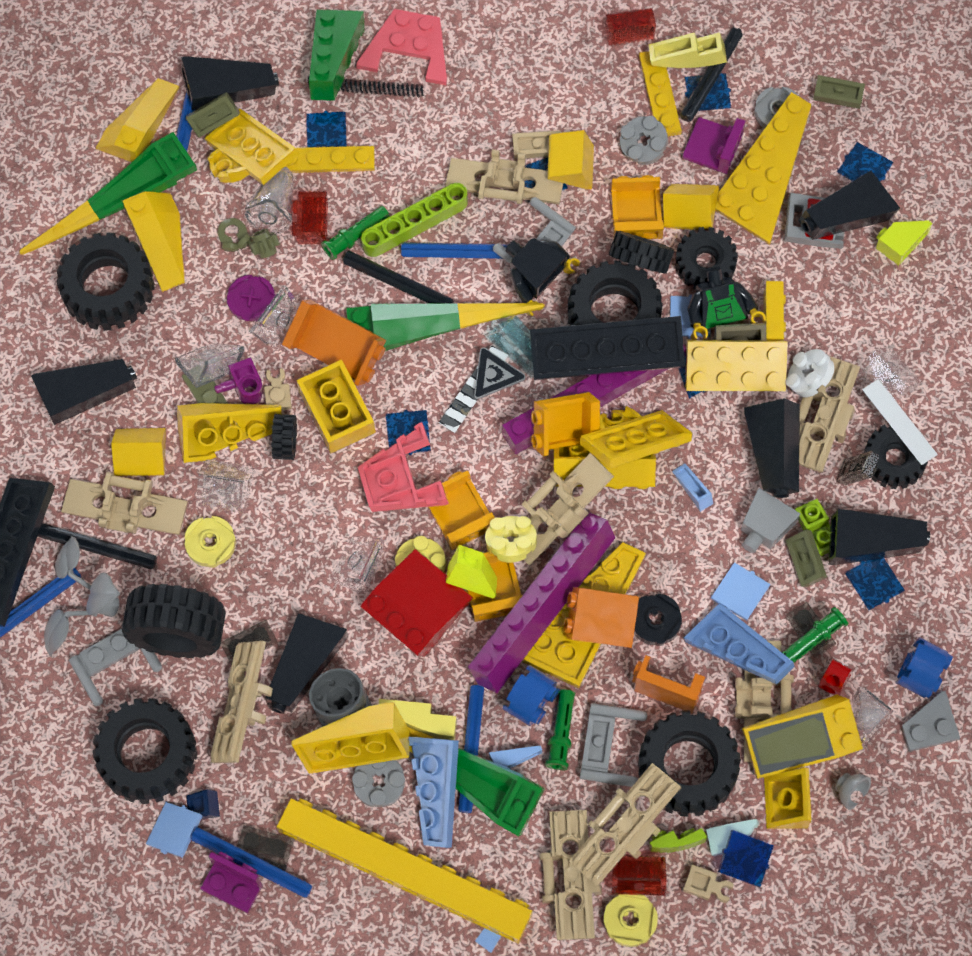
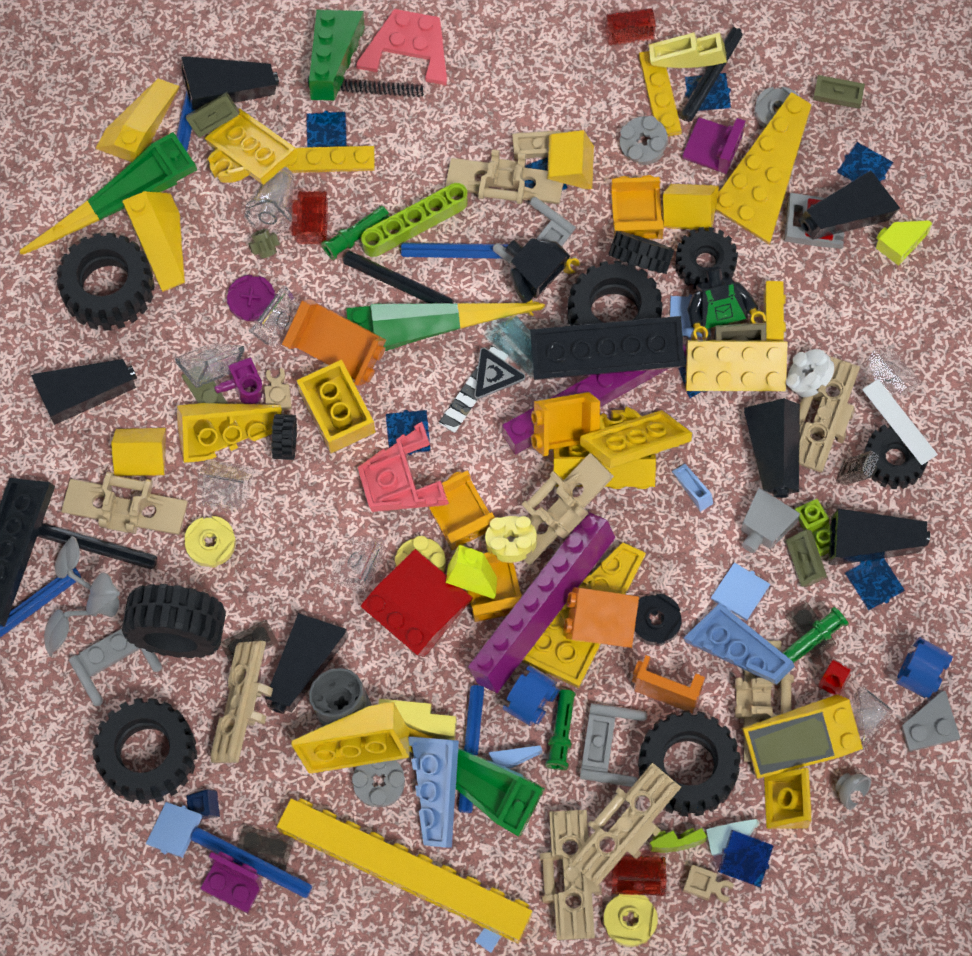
(243, 236): olive piece -> none

